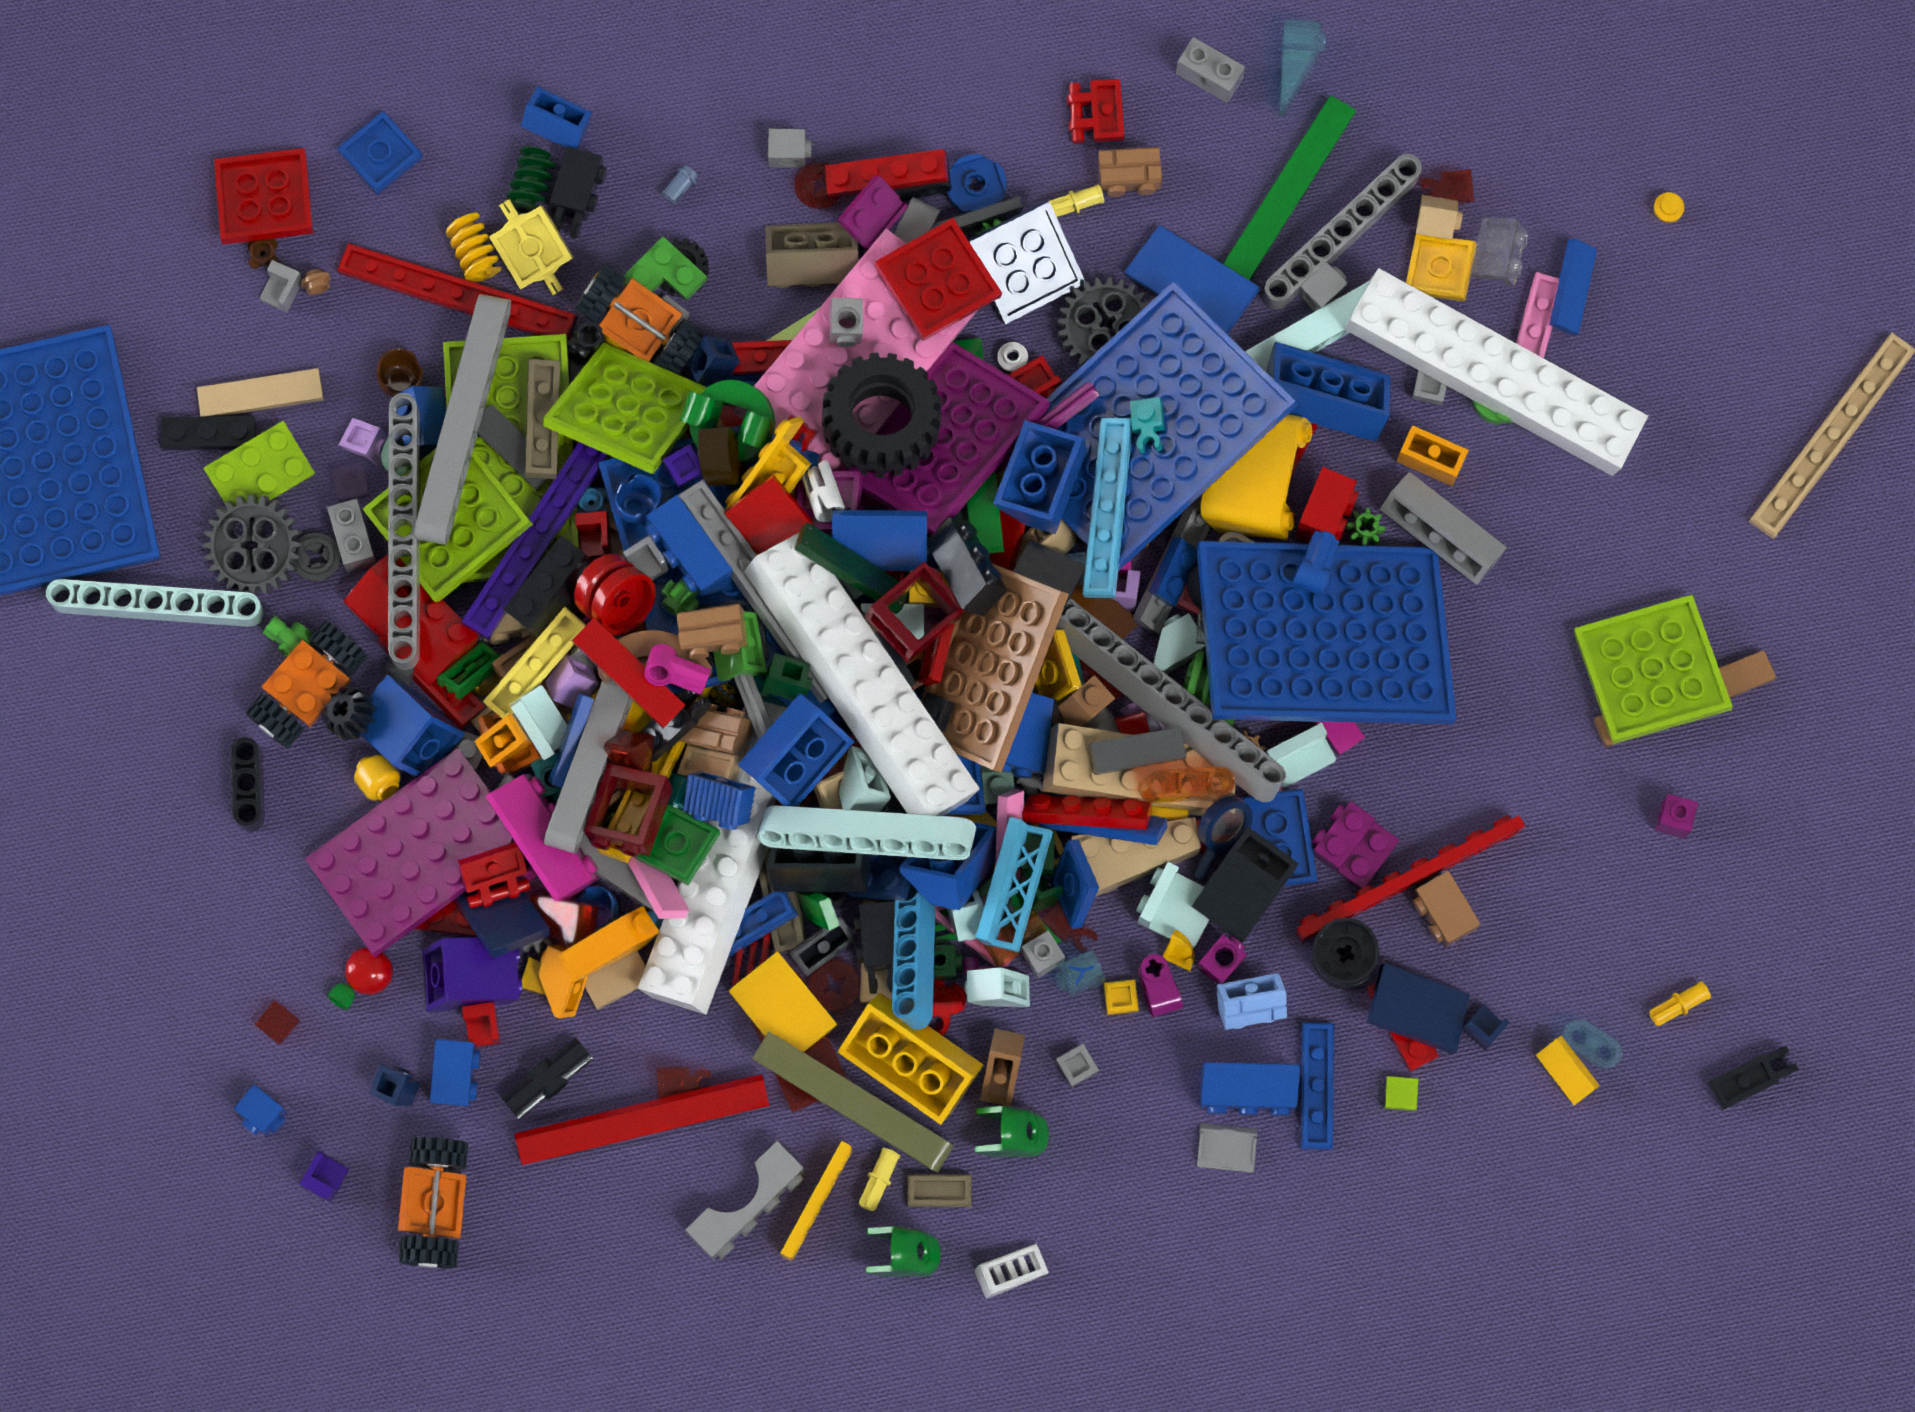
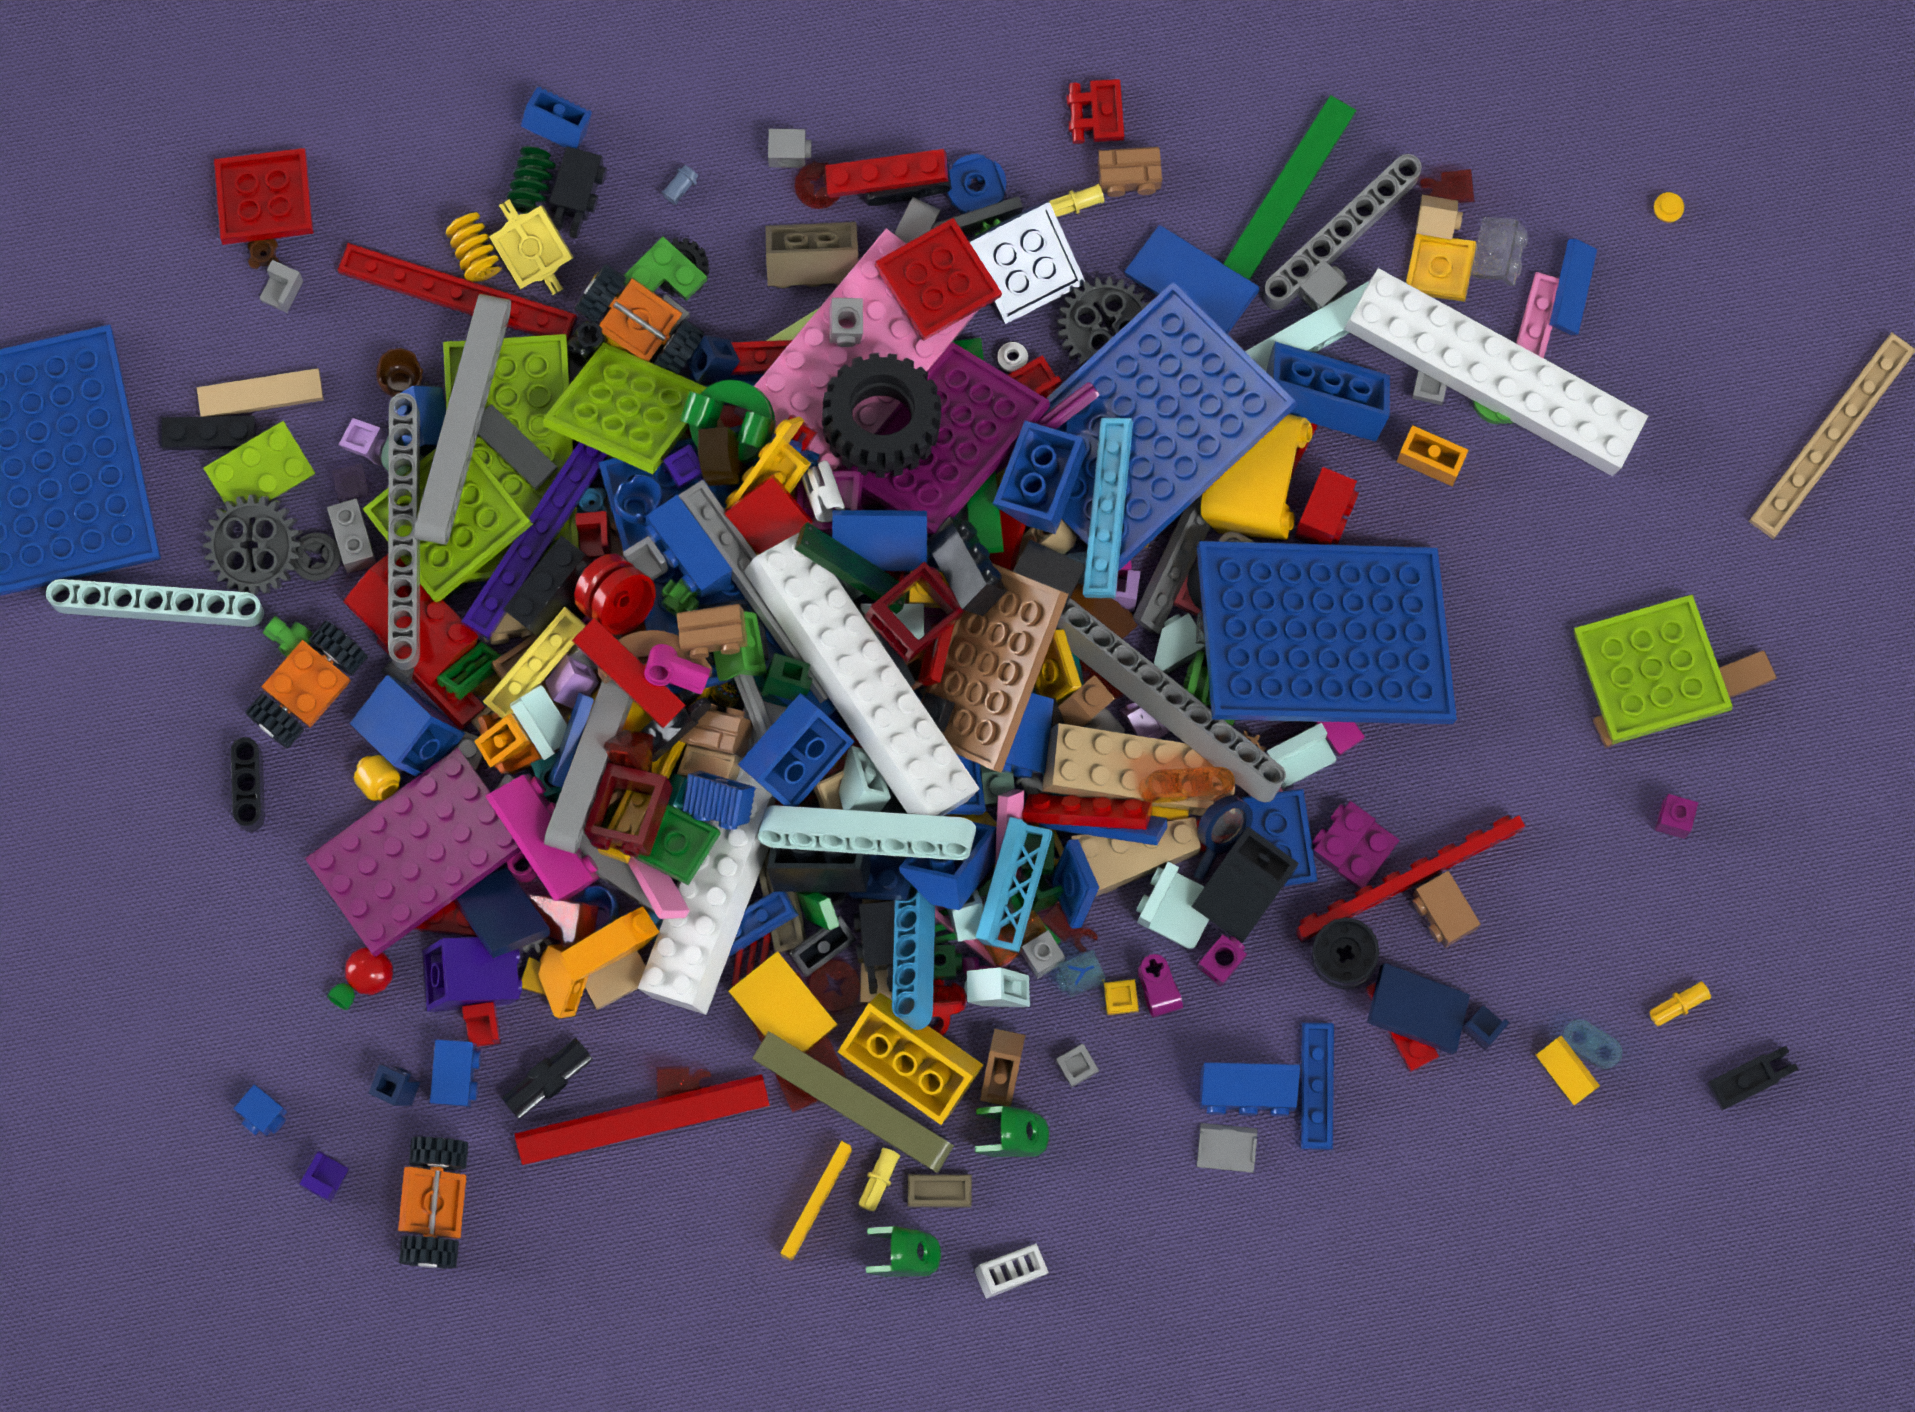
(277, 1022): clear red tile -> none
(316, 282): medium nougat plate -> none
(349, 713): black gear -> none
(380, 152): blue tile -> none
(491, 868): red plate -> none
(541, 441): dark tan plate -> none
(717, 1230): light grey arch -> none
(872, 212): magenta plate -> none
(1132, 723): red tile -> none
(1137, 751): dark grey tile -> none
(1146, 419): teal plate -> none
(1174, 571): blue plate -> none
(1180, 951): yellow tile -> none
(1210, 70): light grey brick -> none
(1251, 1001): light blue brick -> none
(1299, 54): clear light blue slope -> none
(1314, 569): blue piece -> none
(1365, 536): bright green gear -> none
(1401, 1093): lime tile -> none
(1443, 528): light grey brick -> none

